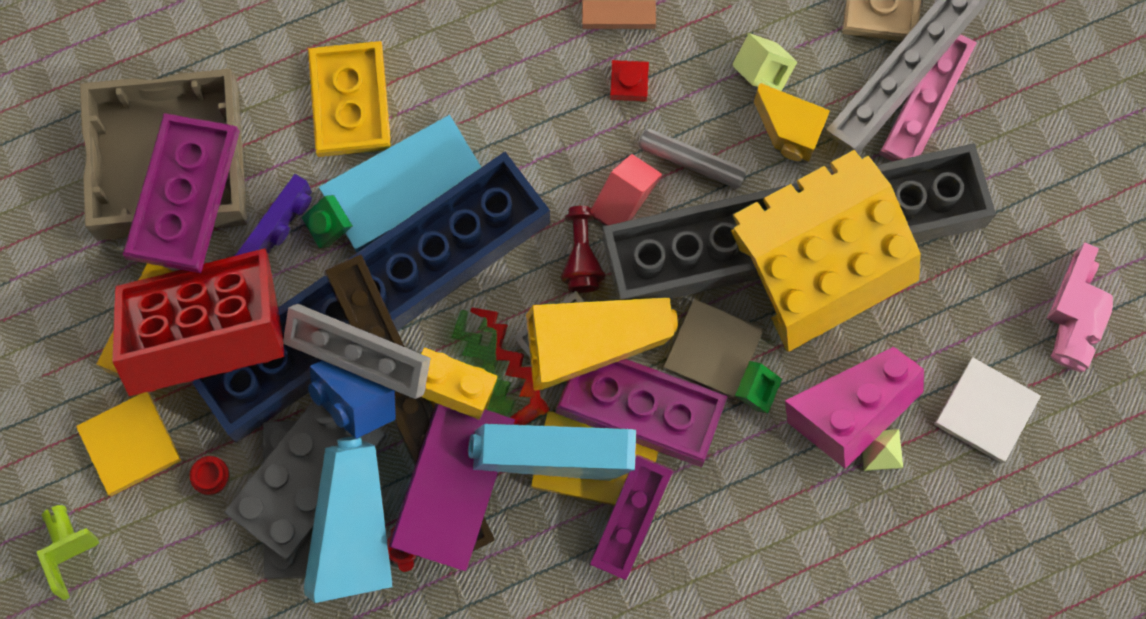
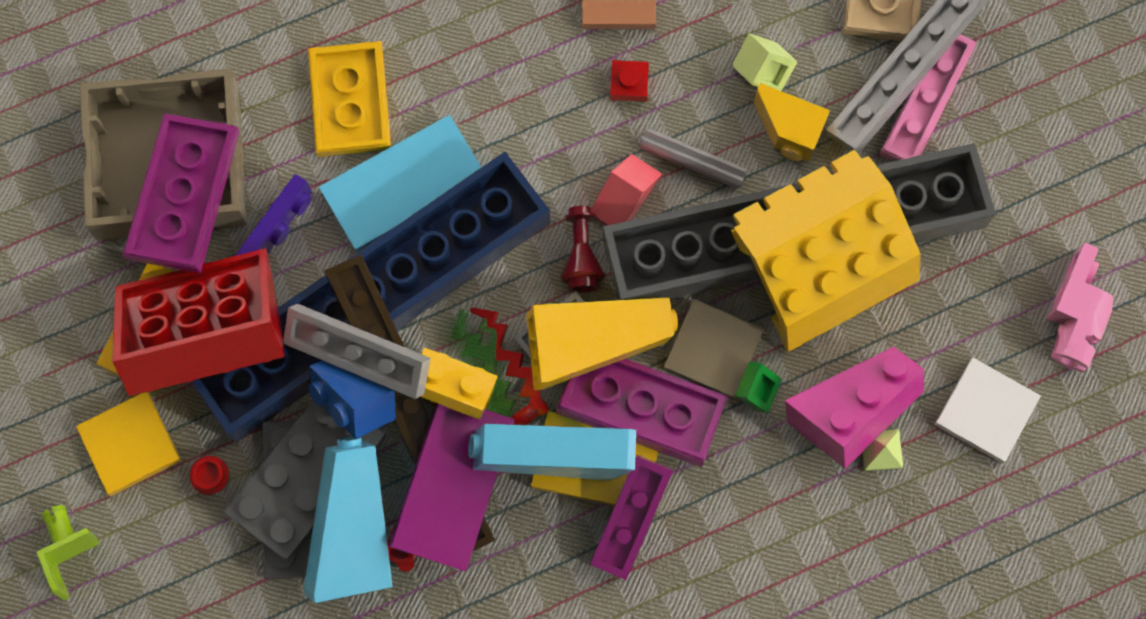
(326, 221): green plate -> none

